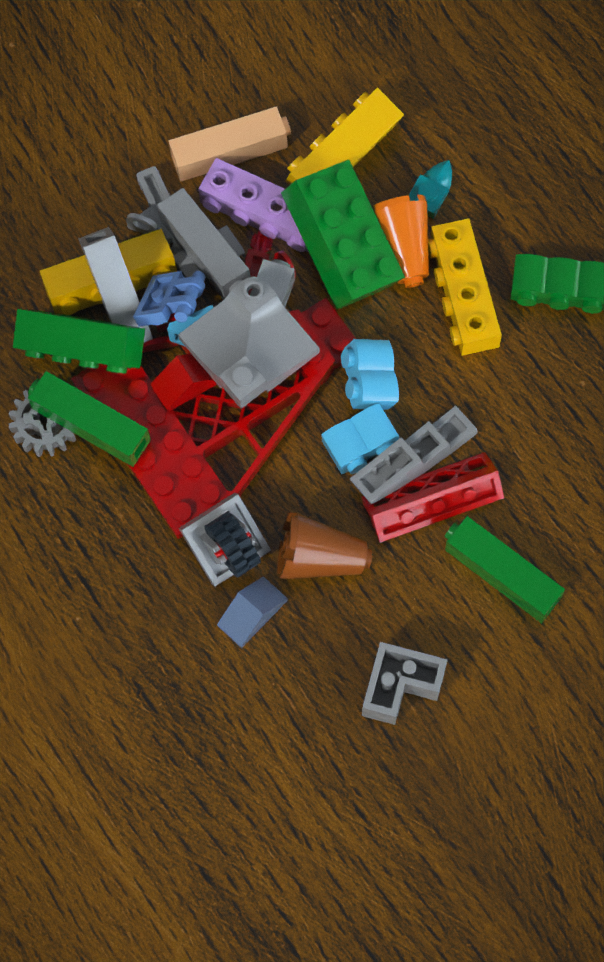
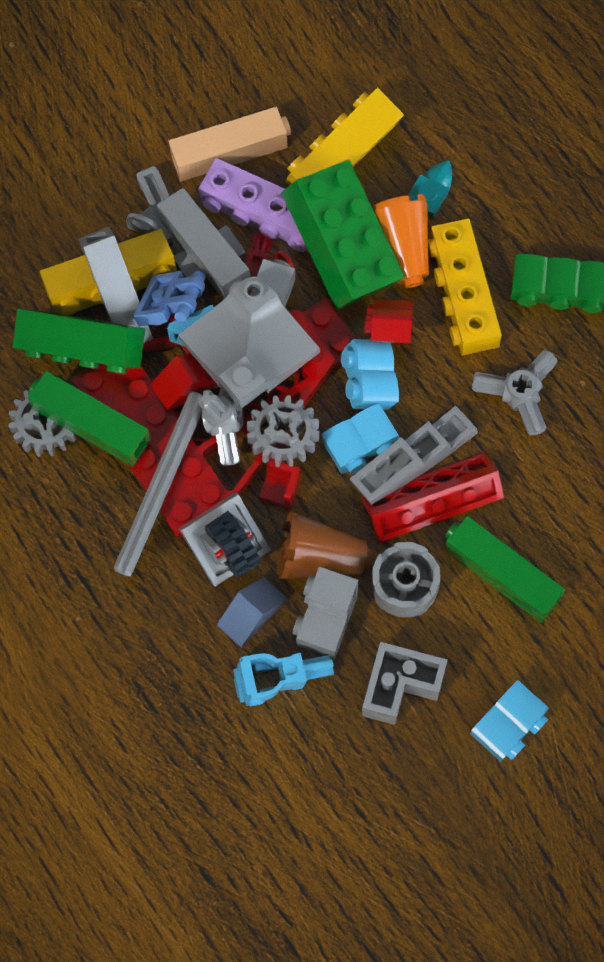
(159, 486): none -> light grey axle
(222, 419): none -> light grey bush
(280, 485): none -> red panel
(286, 418): none -> light grey gear
(292, 673): none -> medium azure piece
(329, 609): none -> light grey brick
(389, 320): none -> red brick
(424, 583): none -> light grey brick
(510, 721): none -> medium azure brick
(523, 402): none -> light grey bush

